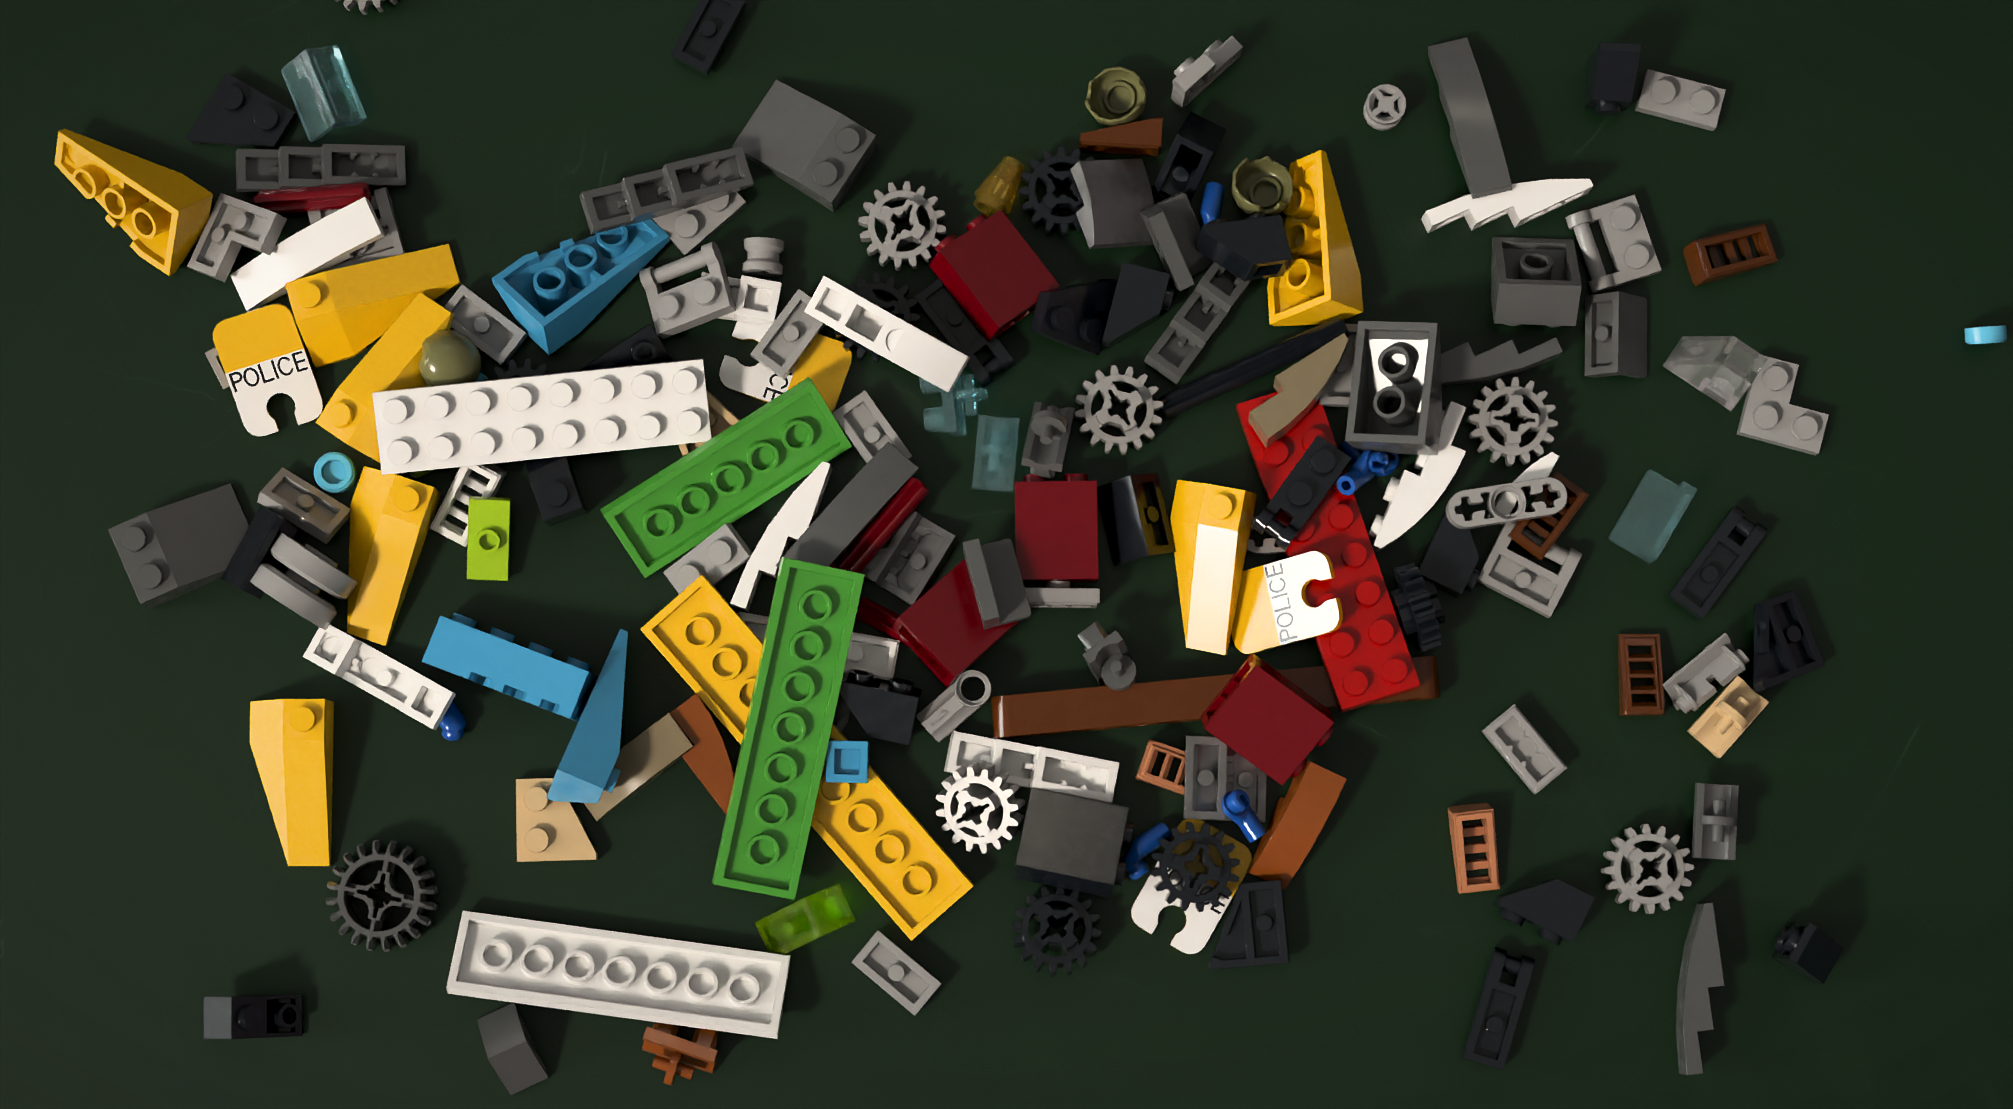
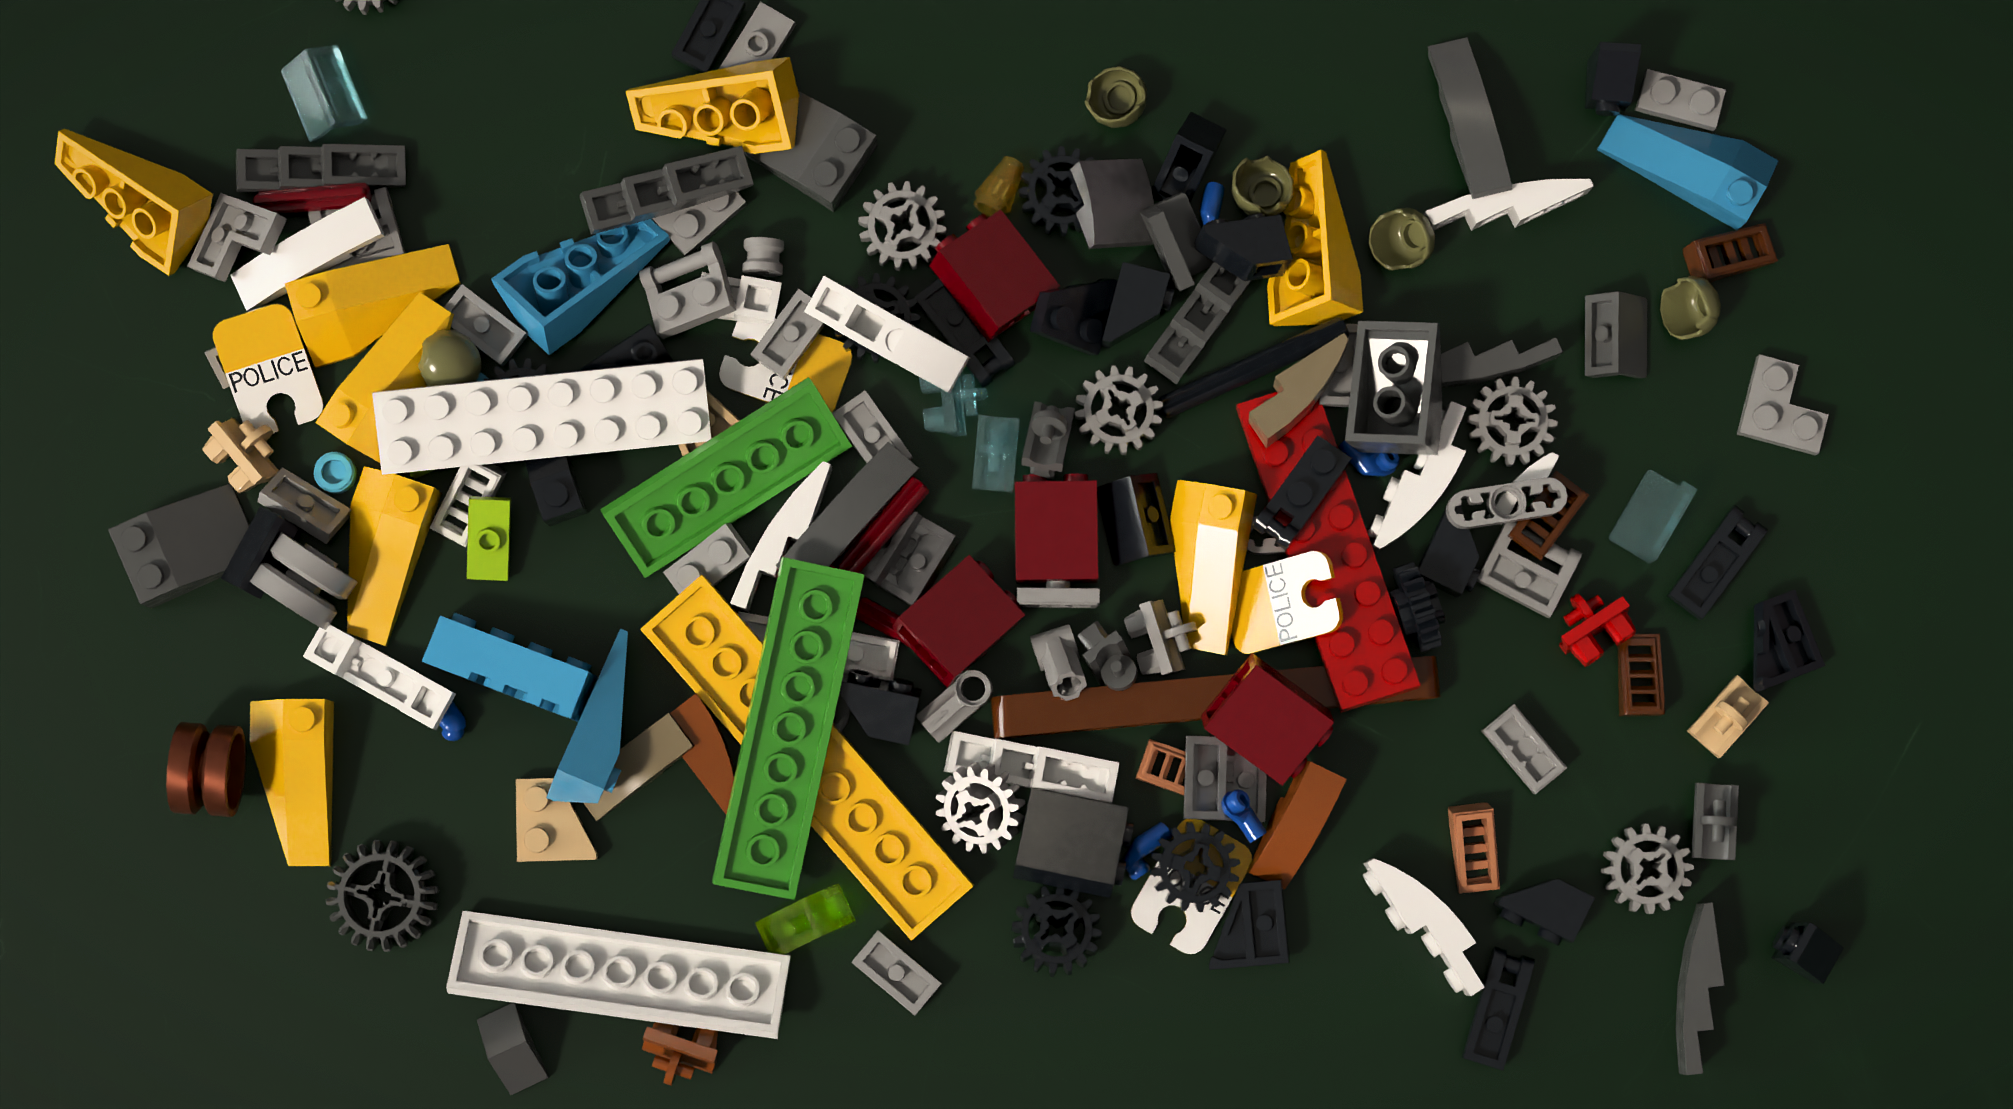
(206, 769): none -> copper wheel
(241, 118): black wing -> none
(246, 448): none -> tan hips
(252, 1016): black slope -> none
(730, 106): none -> yellow wedge
(761, 37): none -> light grey plate
(847, 761): dark azure tile -> none
(996, 582): dark grey panel -> none
(1059, 659): none -> light grey piece
(1132, 138): reddish brown slope -> none
(1166, 636): none -> light grey hips
(1197, 74): light grey plate -> none
(1363, 471): blue arm -> none
(1390, 101): light grey wheel -> none
(1401, 239): none -> olive hair
(1418, 907): none -> white slope
(1534, 281): dark grey slope -> none
(1581, 638): none -> red hips
(1625, 240): light grey plate -> none
(1690, 307): none -> olive hair
(1691, 684): light grey hinge -> none
(1700, 167): none -> dark azure wedge
(1716, 366): clear slope -> none
(1985, 335): medium azure tile -> none

